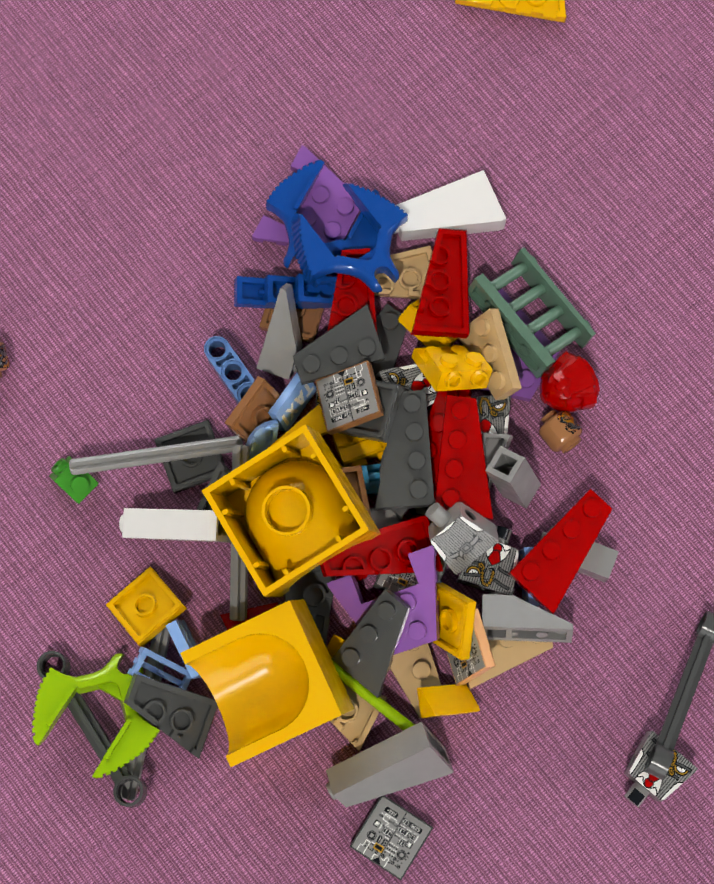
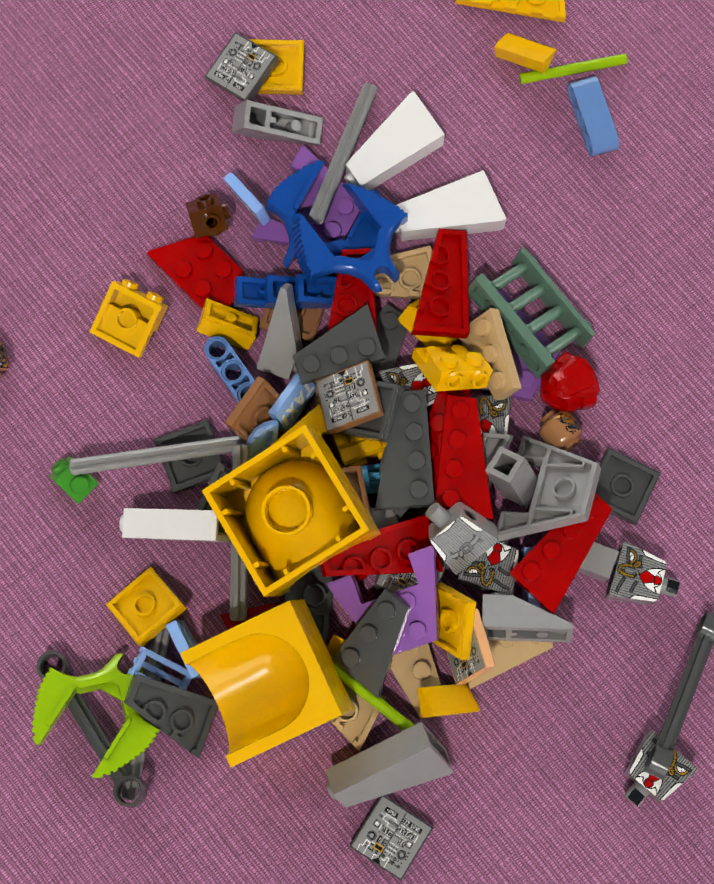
(129, 317): none -> yellow plate
(199, 269): none -> red wing
(208, 215): none -> reddish brown brick
(229, 323): none -> yellow slope
(242, 68): none -> tile
(247, 198): none -> light blue tile
(276, 123): none -> light grey slope
(289, 71): none -> yellow tile
(342, 154): none -> light grey axle
(397, 144): none -> white slope
(524, 52): none -> yellow slope
(561, 492): none -> light grey wing
(574, 68): none -> lime bar
(593, 116): none -> medium blue beam
(625, 485): none -> dark grey tile
(639, 577): none -> torso

